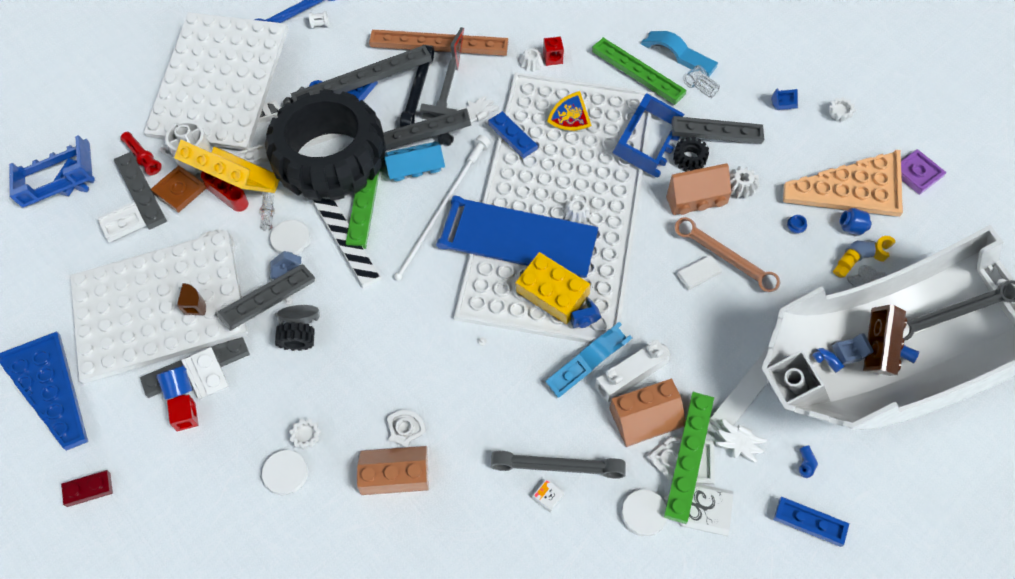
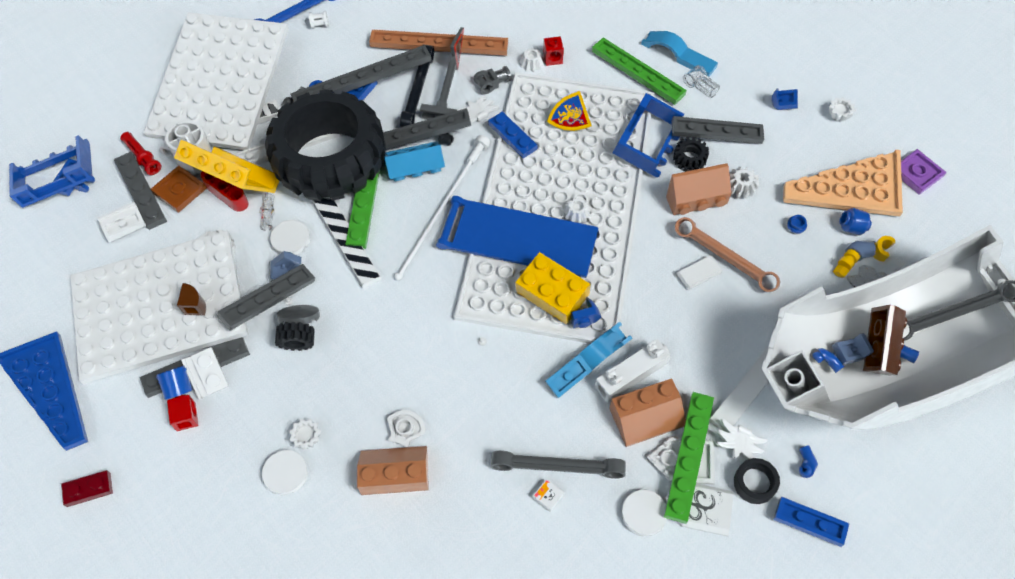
(491, 79): none -> dark grey connector
(768, 469): none -> black tyre

